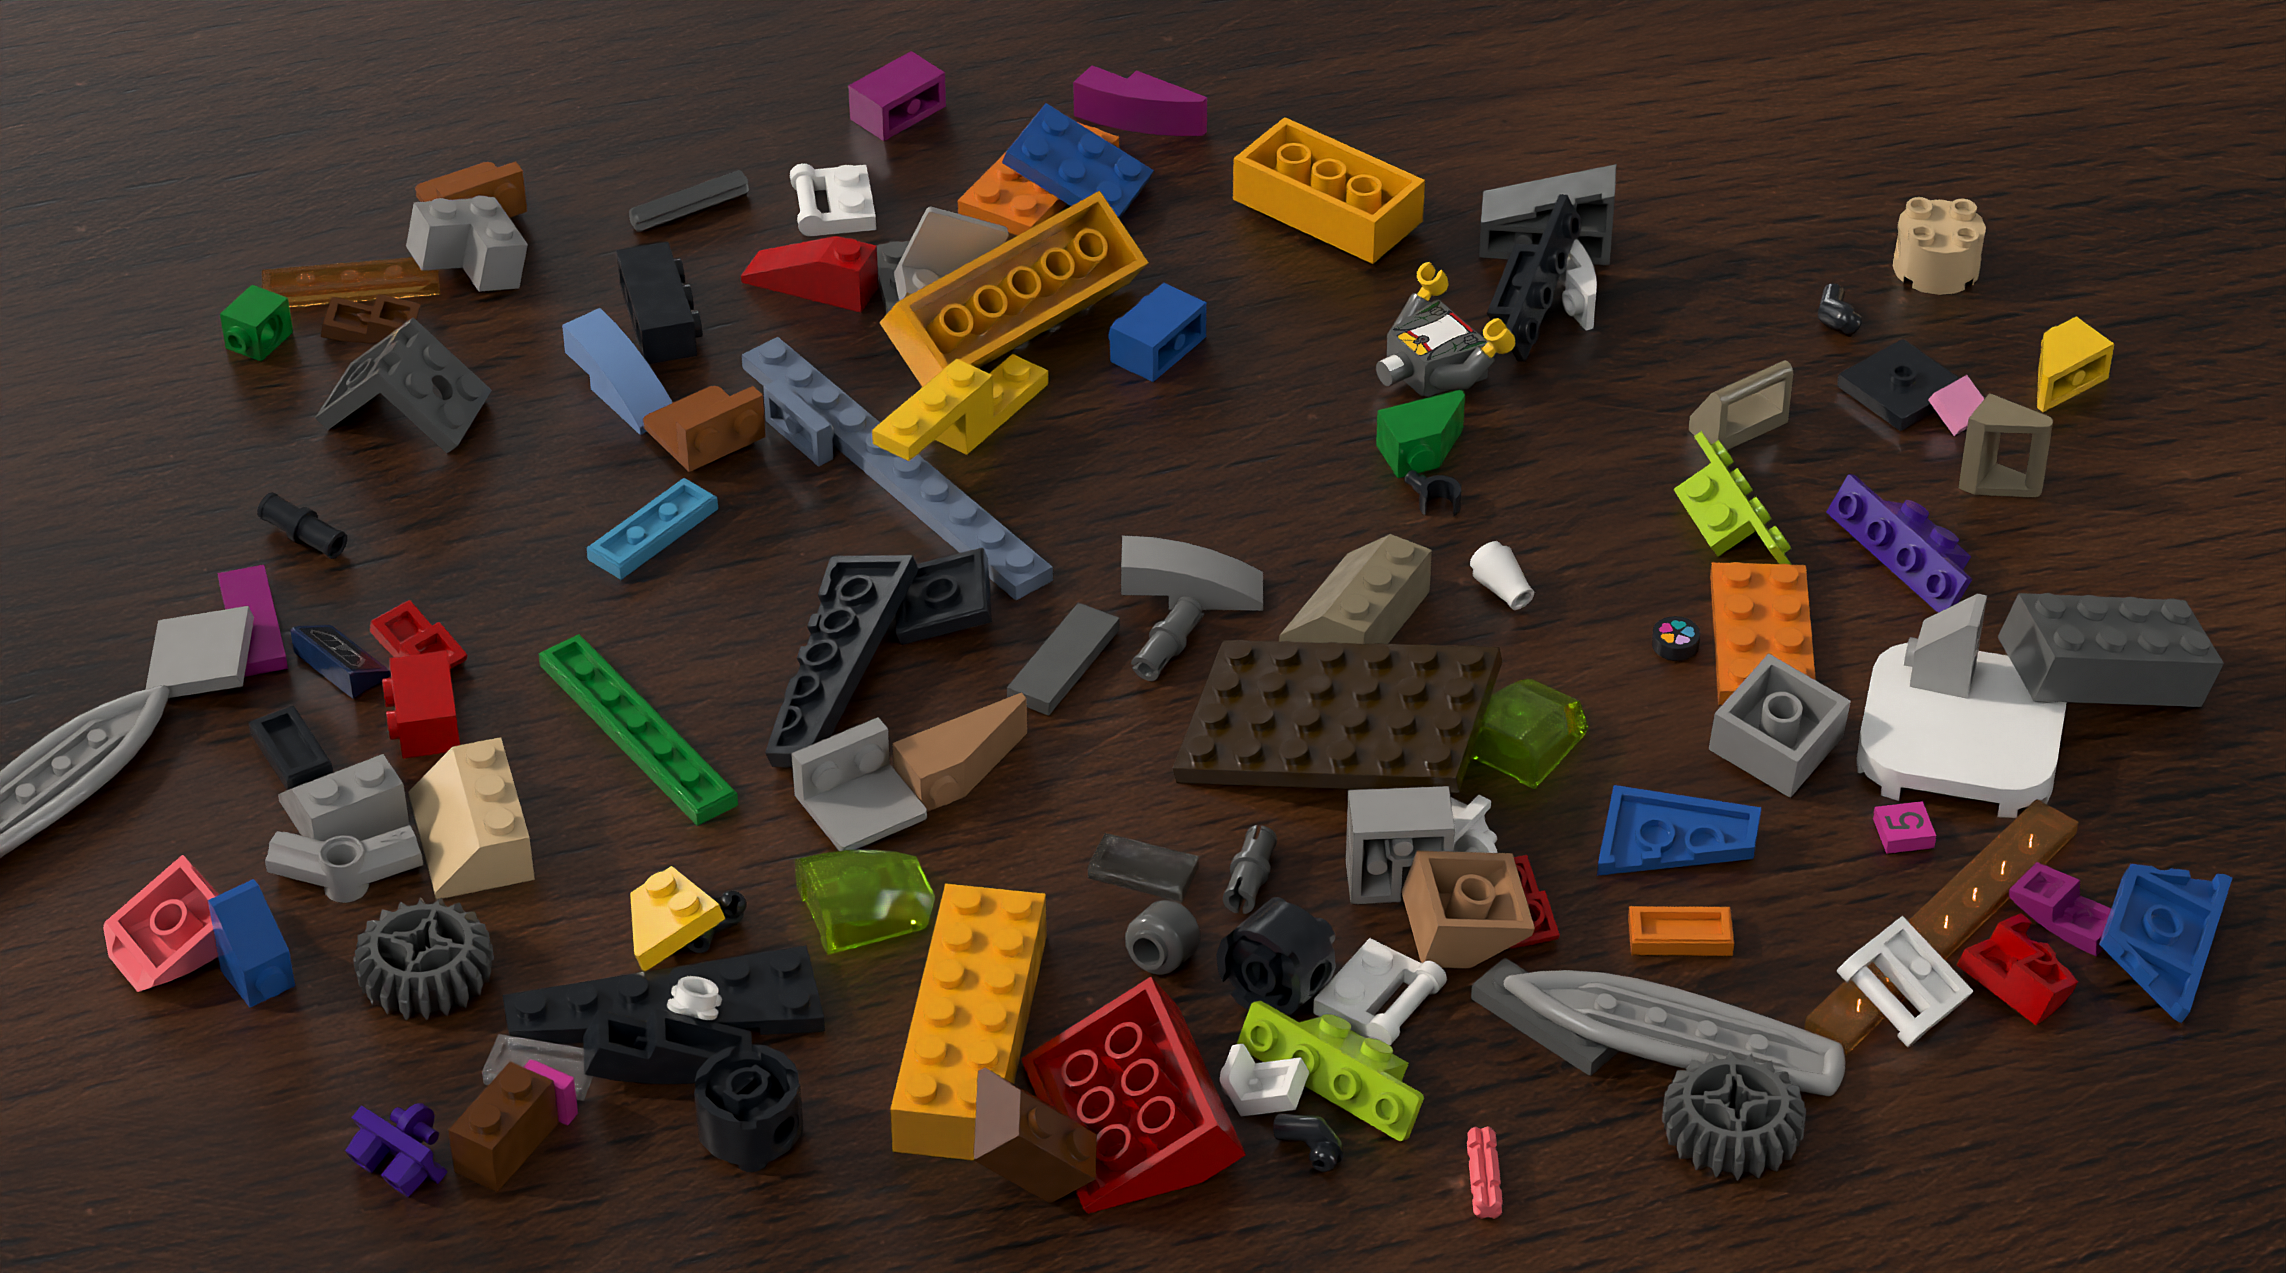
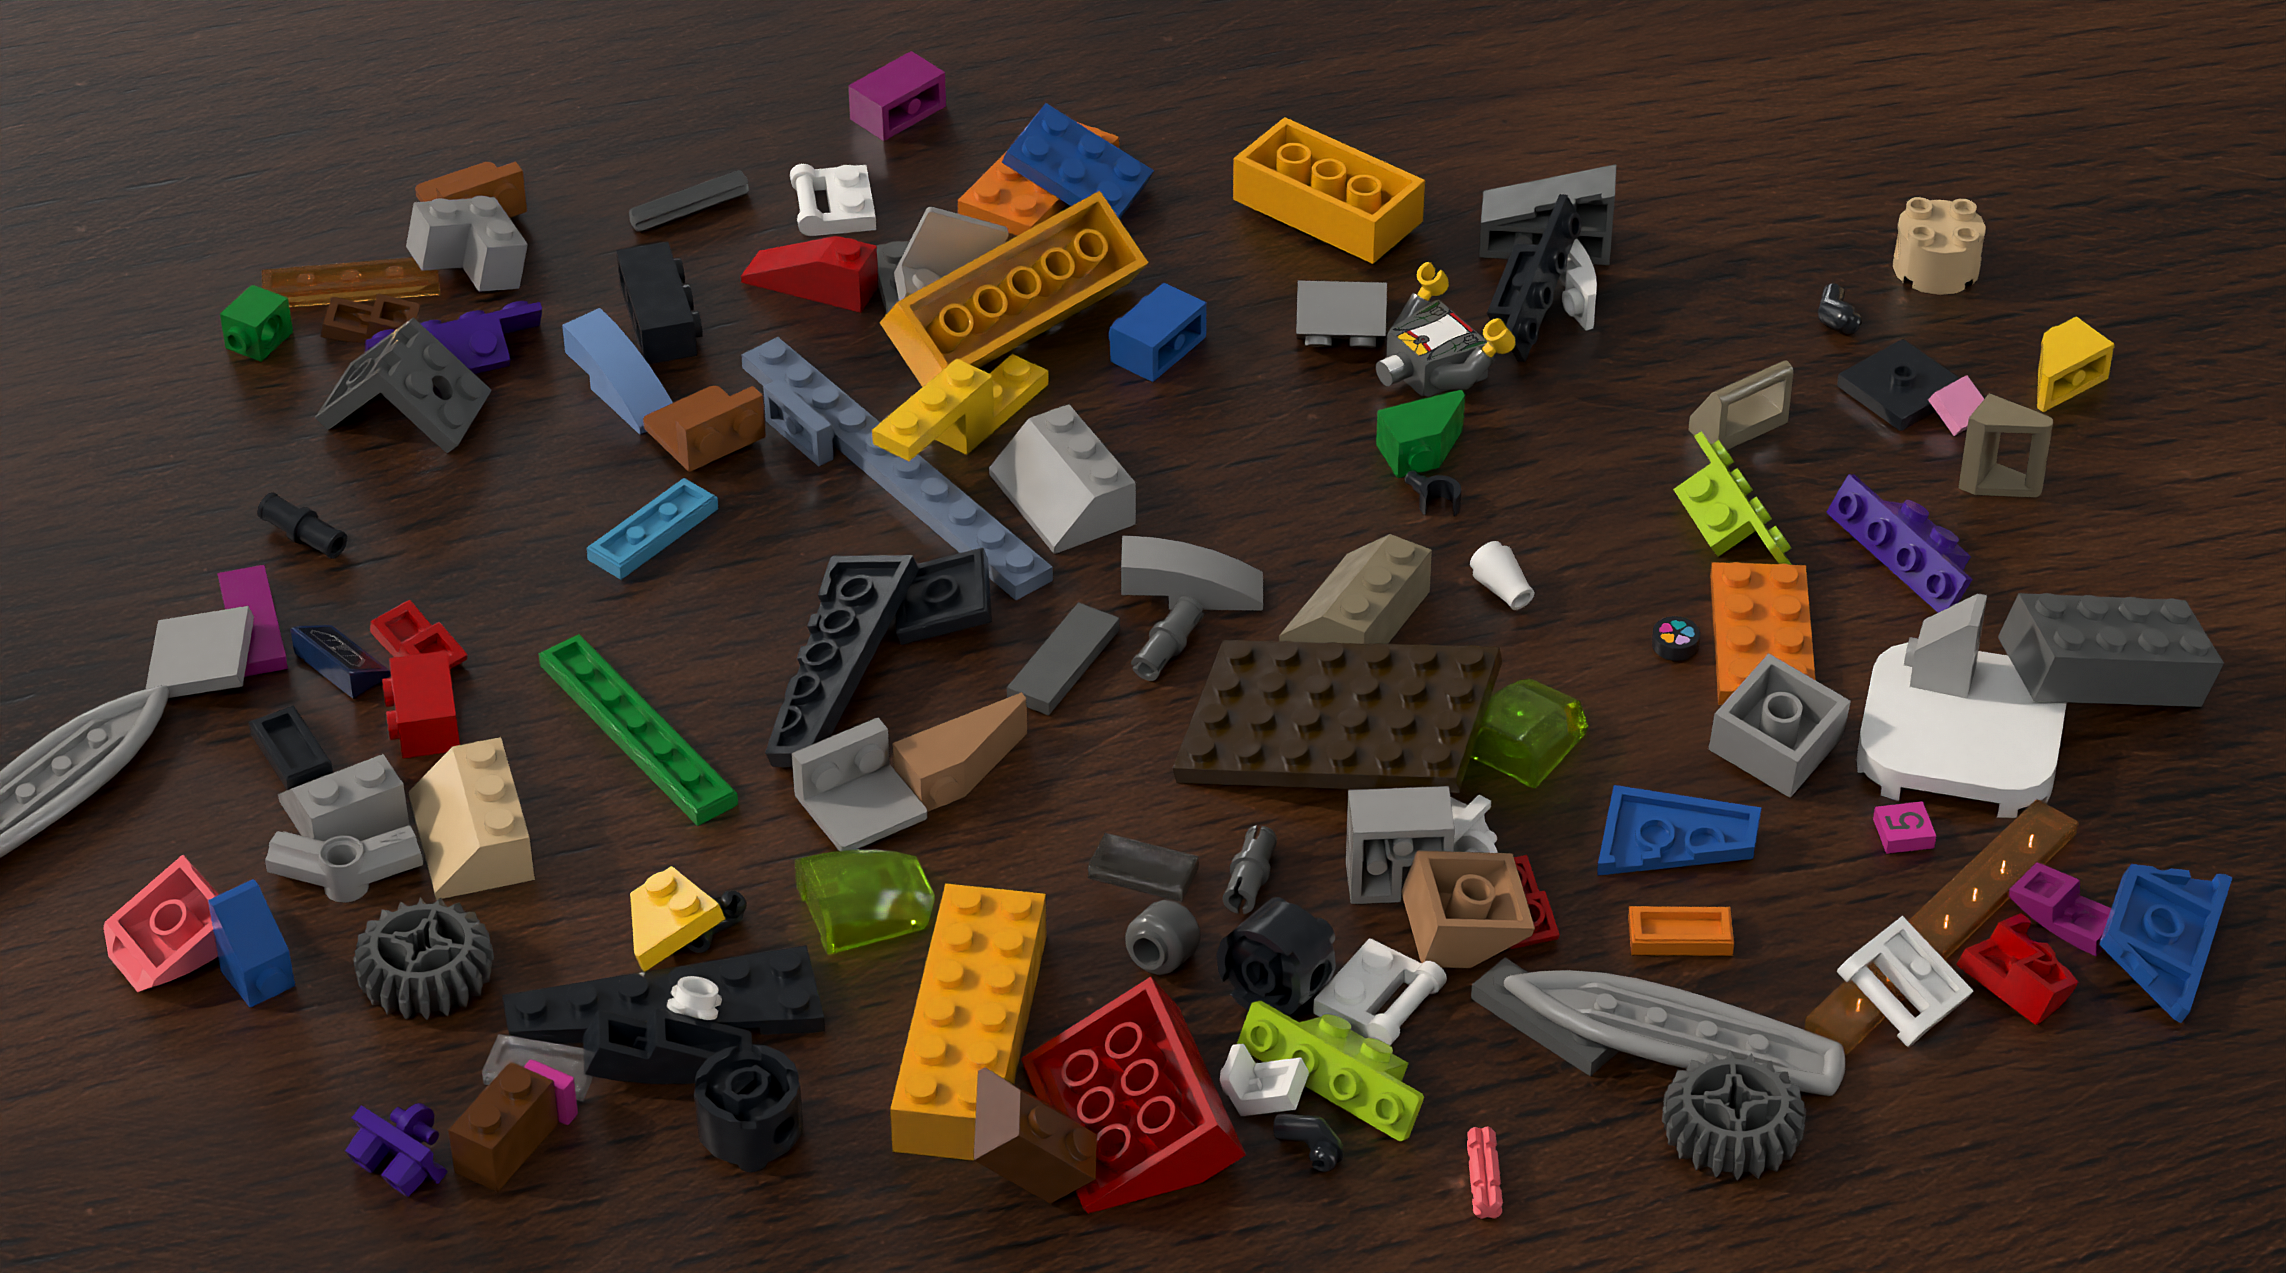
(478, 336): none -> dark purple bracket
(1065, 480): none -> light grey slope
(1139, 104): magenta slope -> none
(1341, 312): none -> light grey slope

